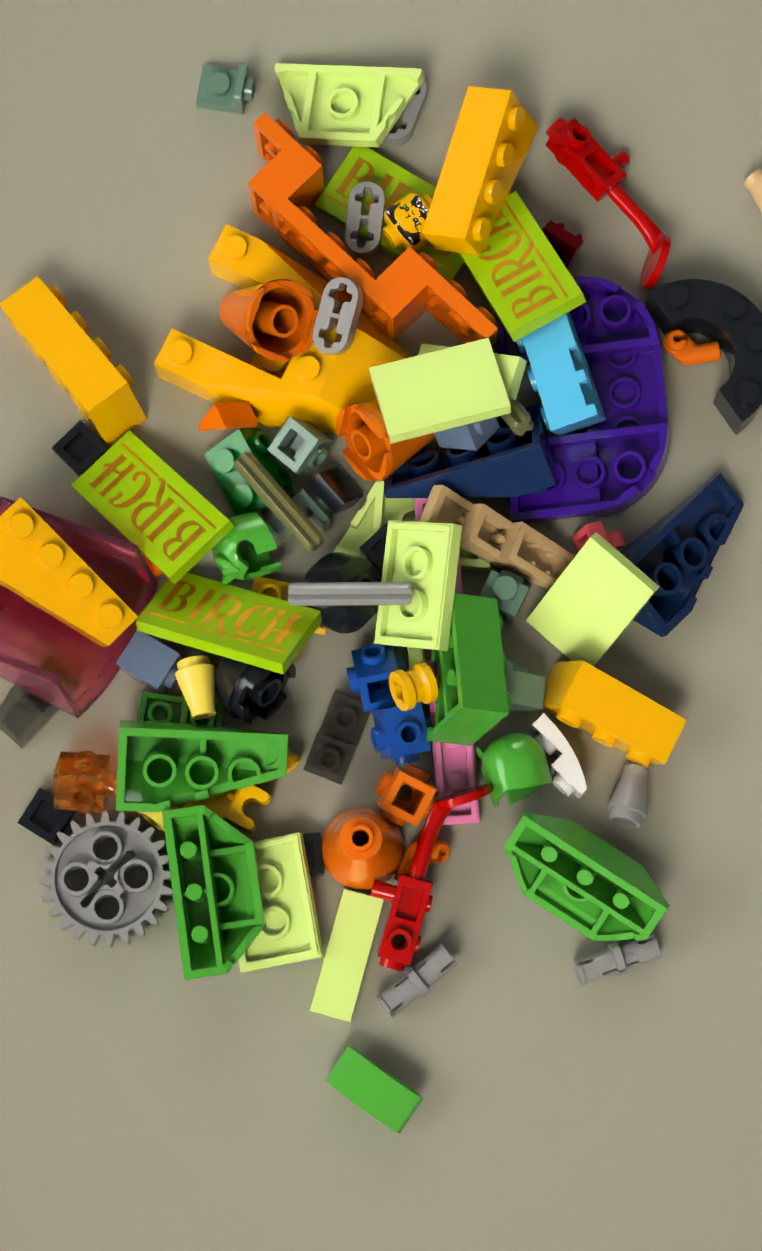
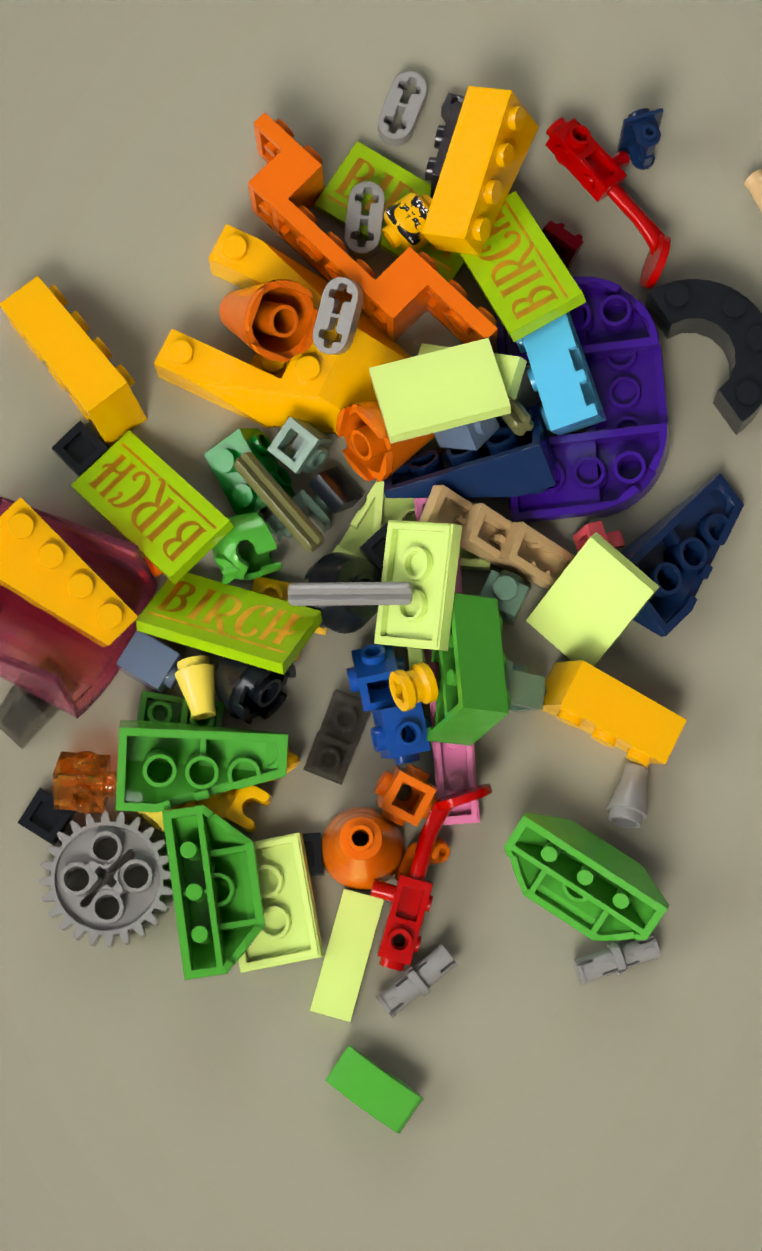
(225, 88): sand green bracket -> none
(229, 416): orange slope -> none
(346, 102): yellowish green wing -> none
(449, 112): none -> black hinge
(514, 767): bright green helmet -> none
(566, 769): white slope -> none
(640, 136): none -> dark blue hinge
(688, 352): orange arm -> none

